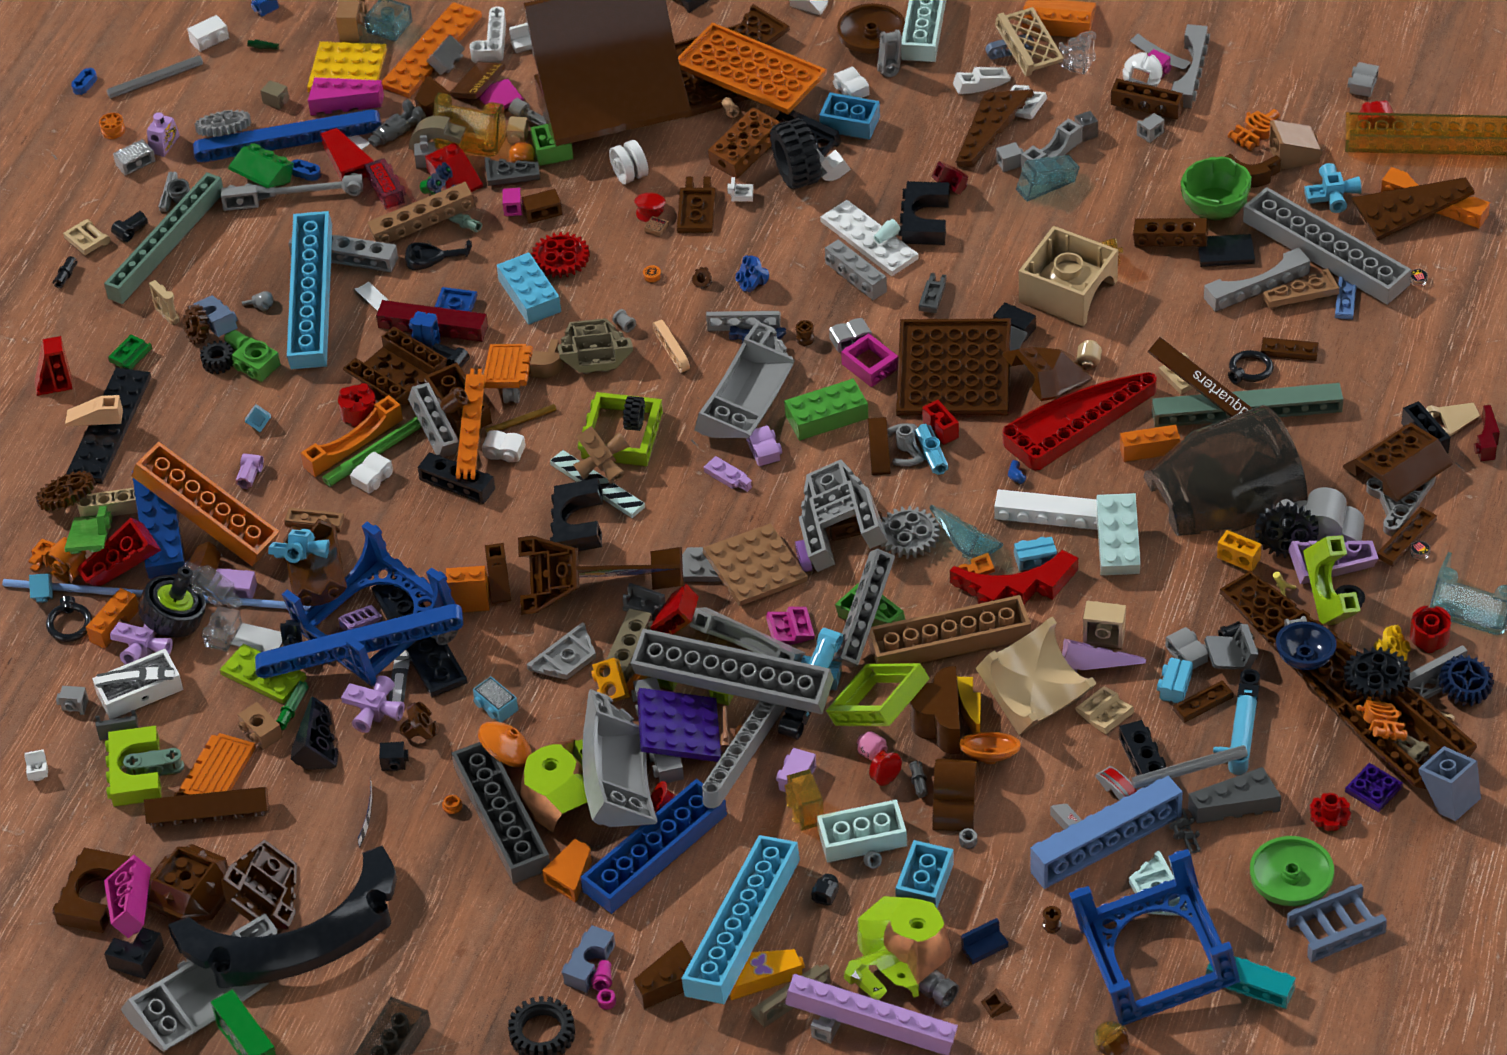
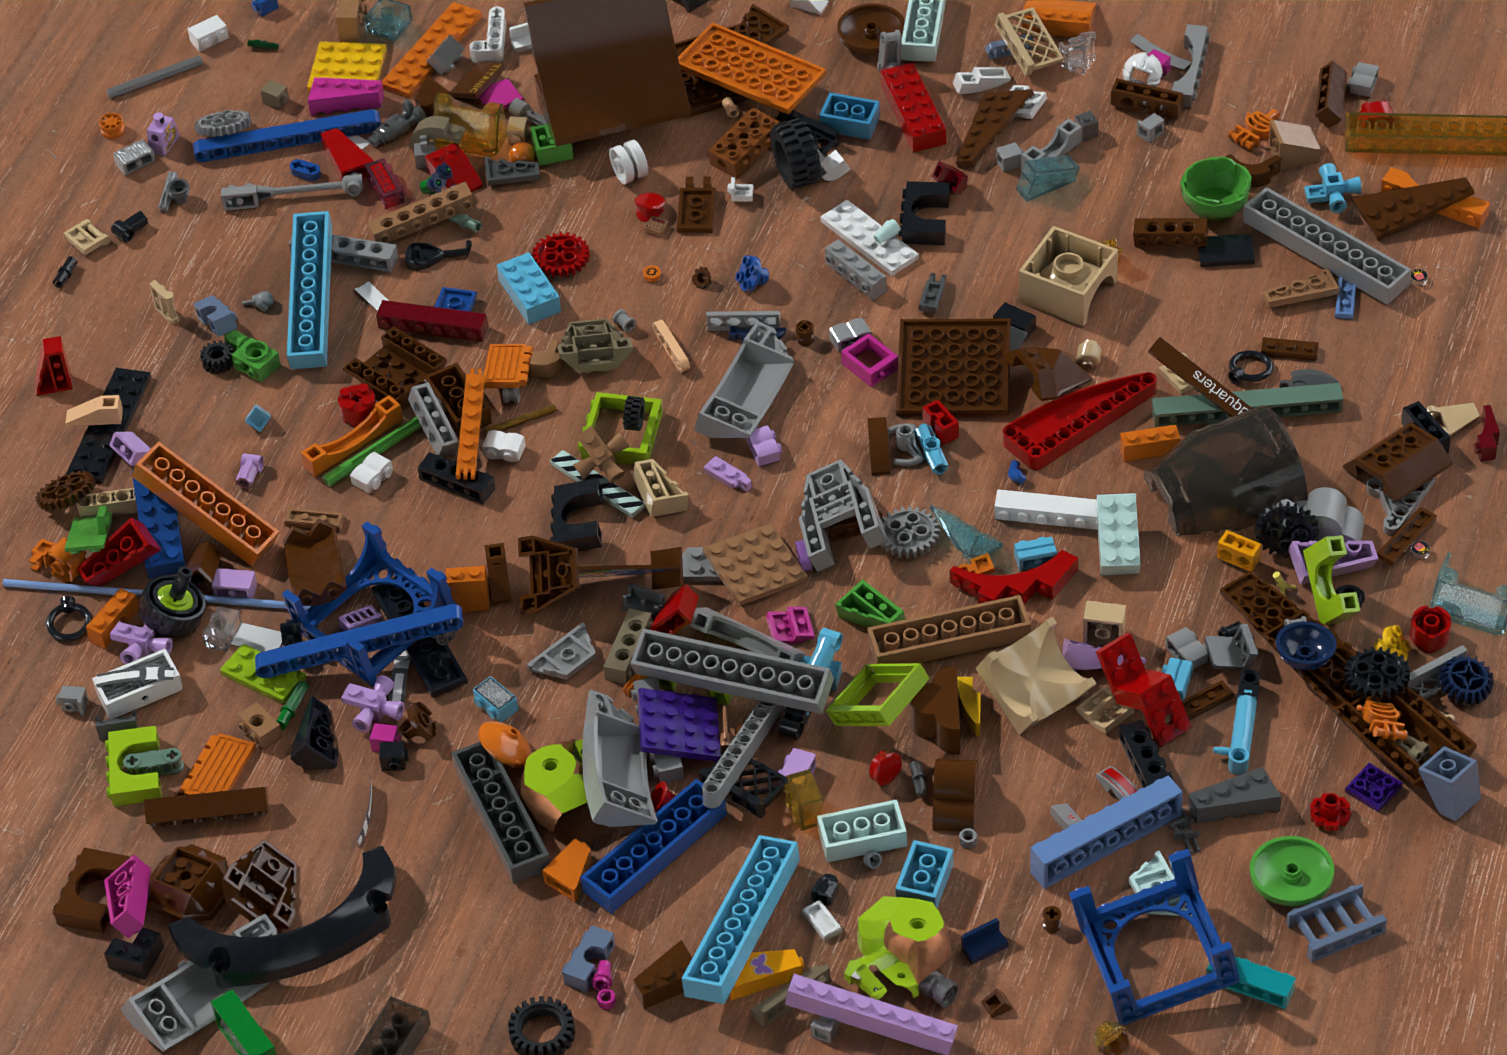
(36, 765): white bracket -> none
(41, 587): medium azure brick -> none
(84, 81): blue beam -> none
(129, 447): none -> lavender brick
(130, 352): green plate -> none
(163, 238): sand green brick -> none
(195, 324): reddish brown gear -> none
(213, 585): clear hinge -> none
(262, 166): green slope -> none
(299, 546): medium azure brick -> none
(383, 733): none -> dark pink brick
(425, 328): blue brick -> none
(452, 804): orange plate -> none
(454, 401): reddish brown brick -> none
(459, 355): black piece -> none
(512, 202): dark pink brick -> none
(541, 206): reddish brown brick -> none
(615, 678): light orange brick -> none
(657, 490): none -> tan wedge
(749, 799): none -> black fence
(822, 920): none -> white tile
(826, 409): bright green brick -> none
(851, 83): white brick -> none
(864, 607): light grey brick -> none
(870, 745): bright pink head -> none
(913, 107): none -> red brick
(990, 746): orange dish -> none
(1143, 689): none -> red bracket
(1190, 766): light grey axle -> none
(1222, 294): light grey arch -> none
(1307, 377): none -> dark grey piece
(1330, 94): none -> reddish brown brick

